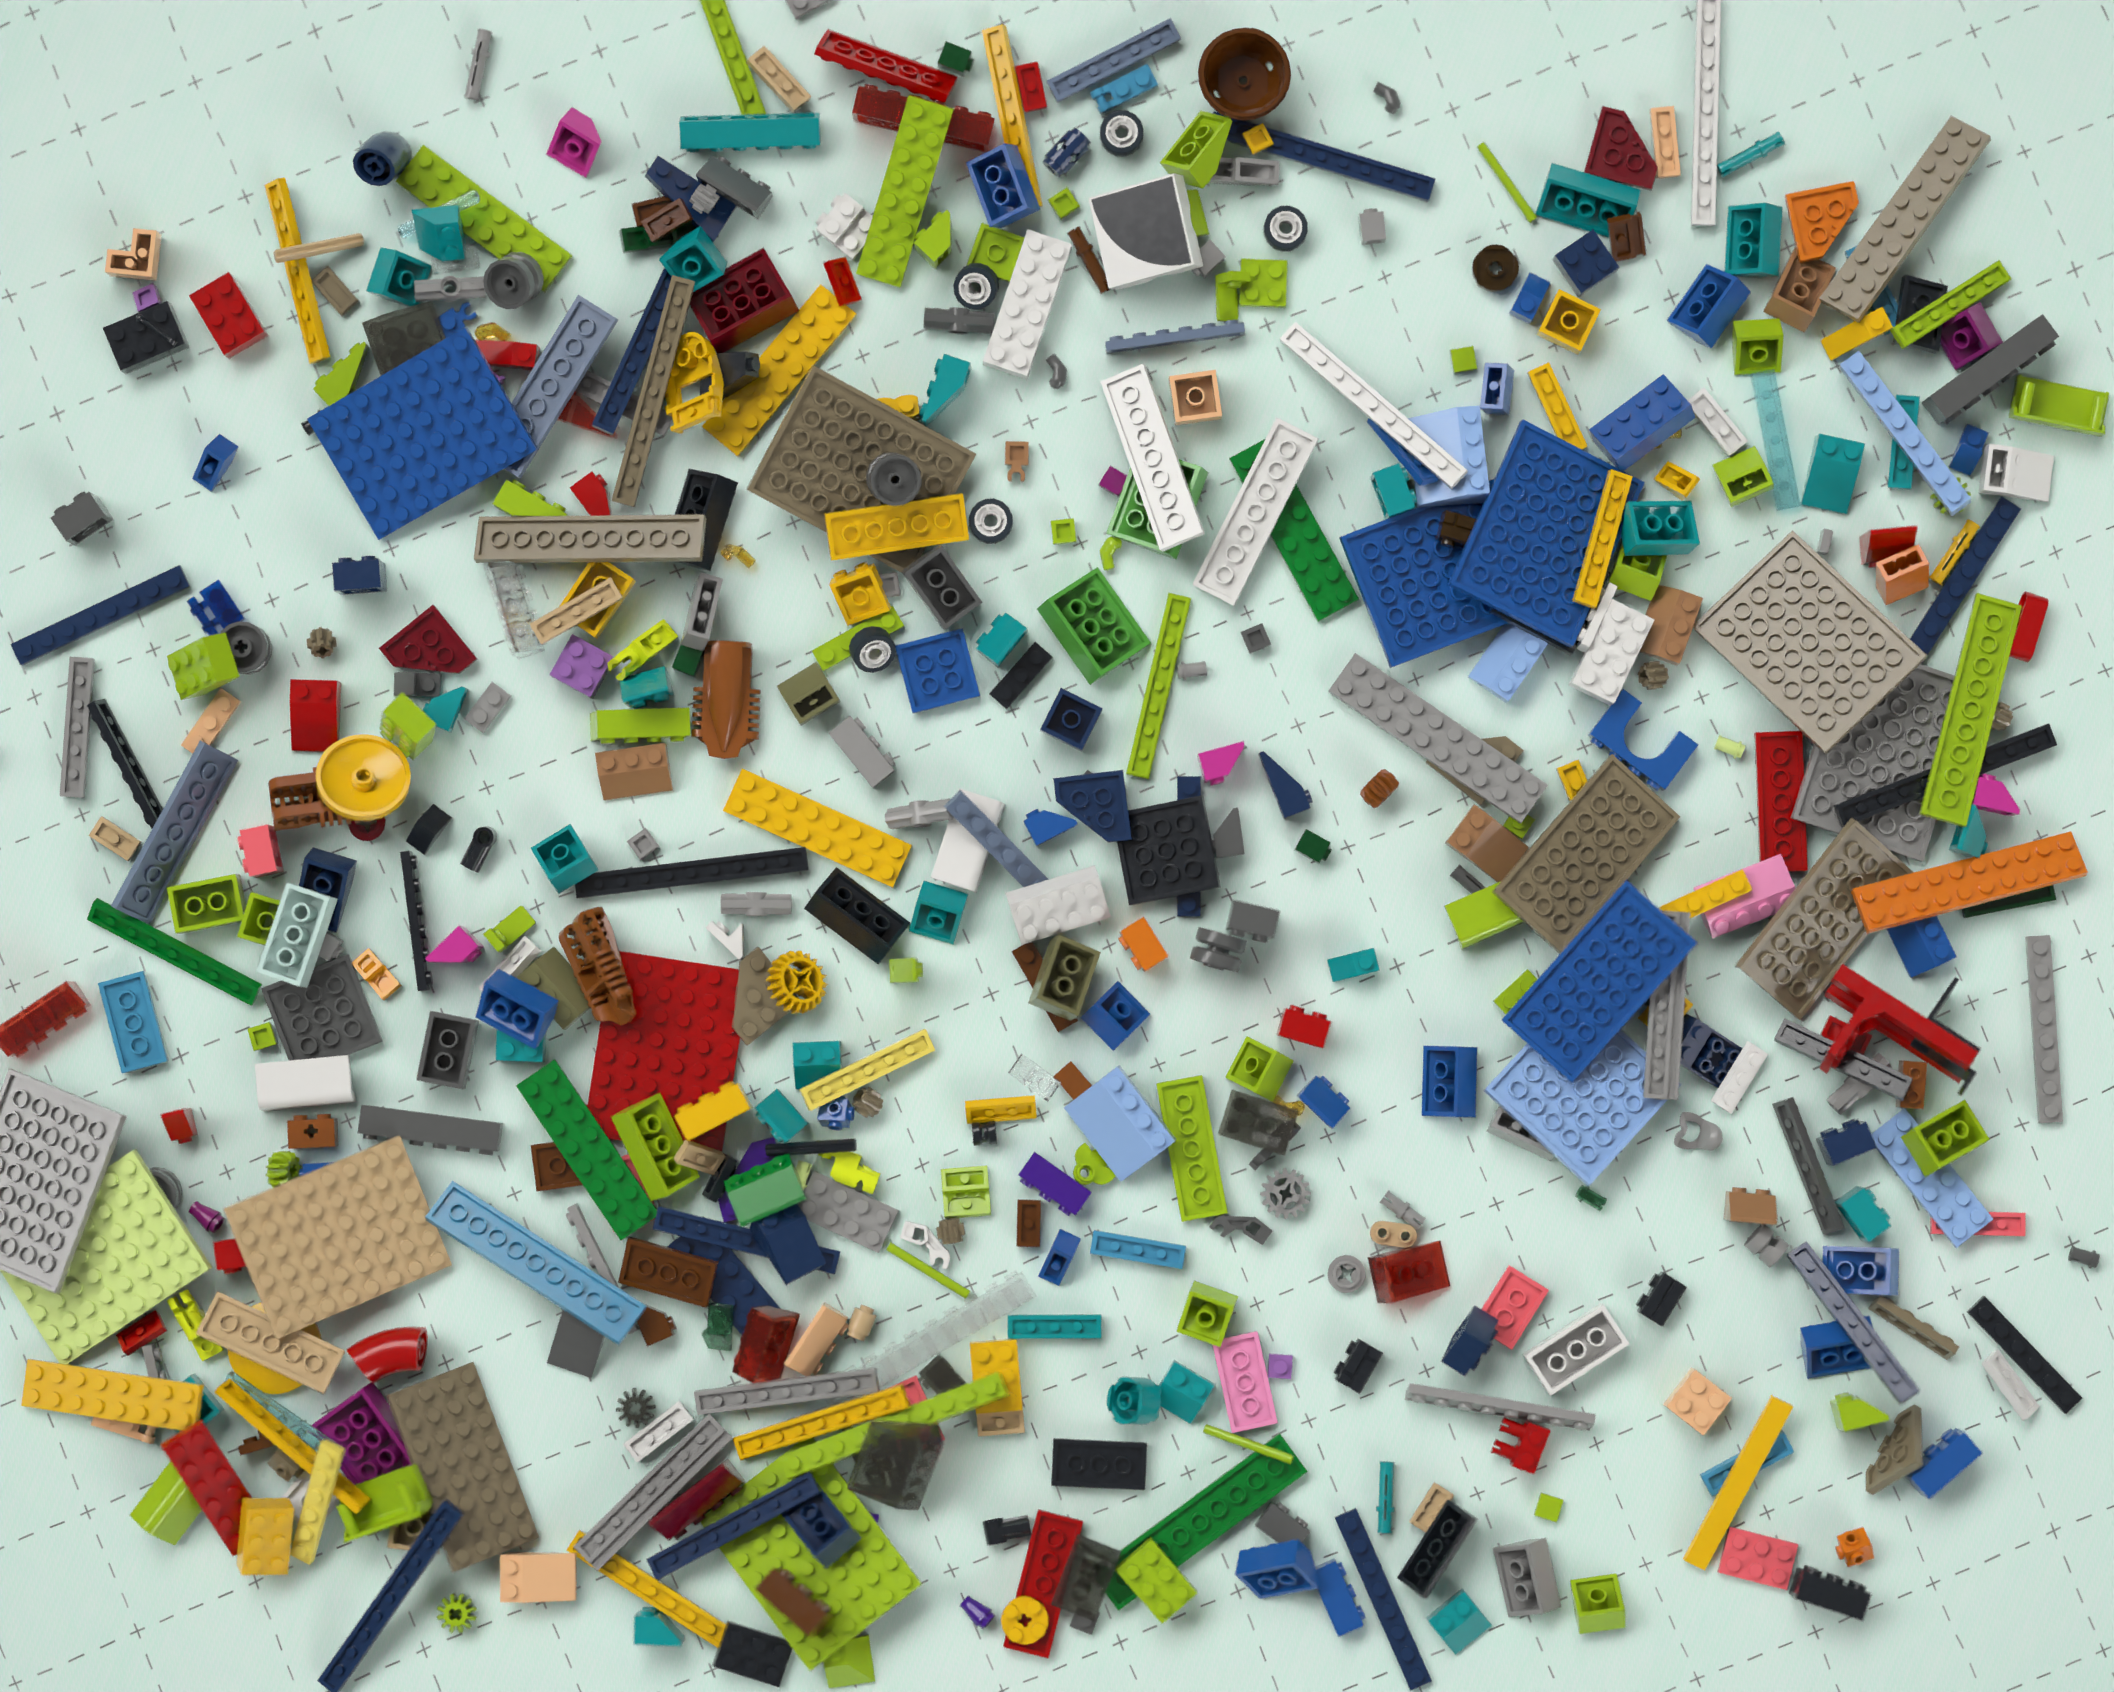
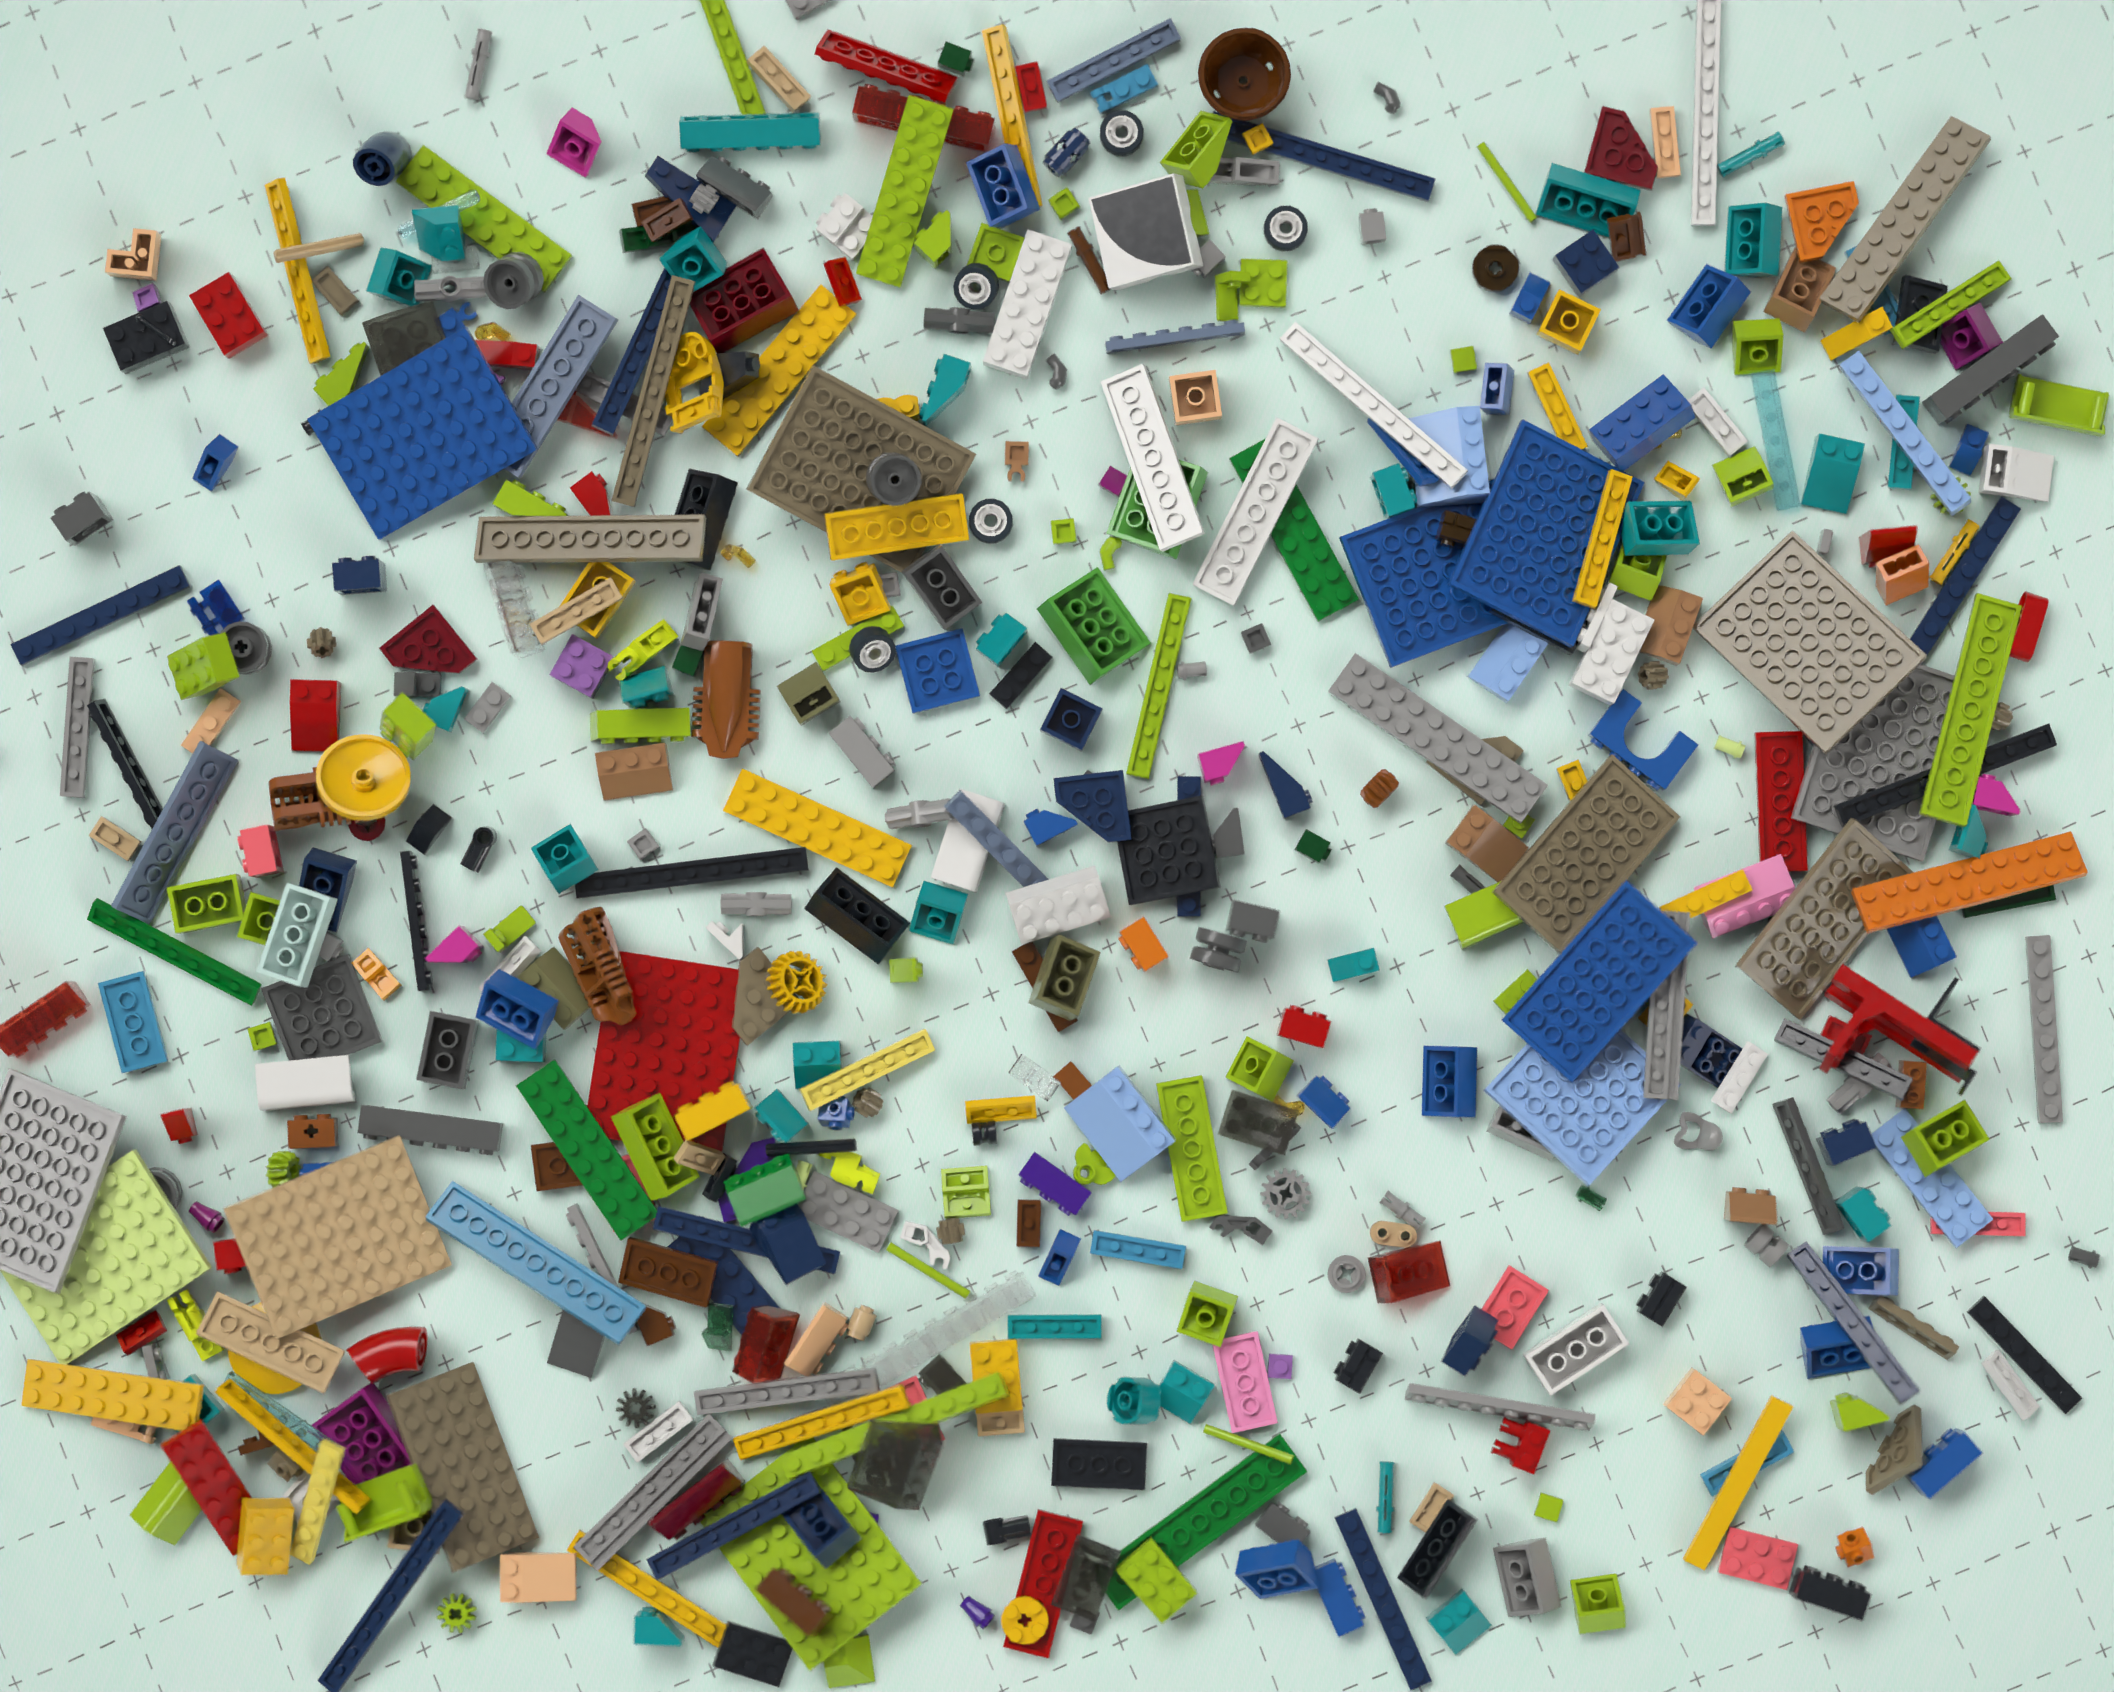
(1115, 1015): blue slope -> none

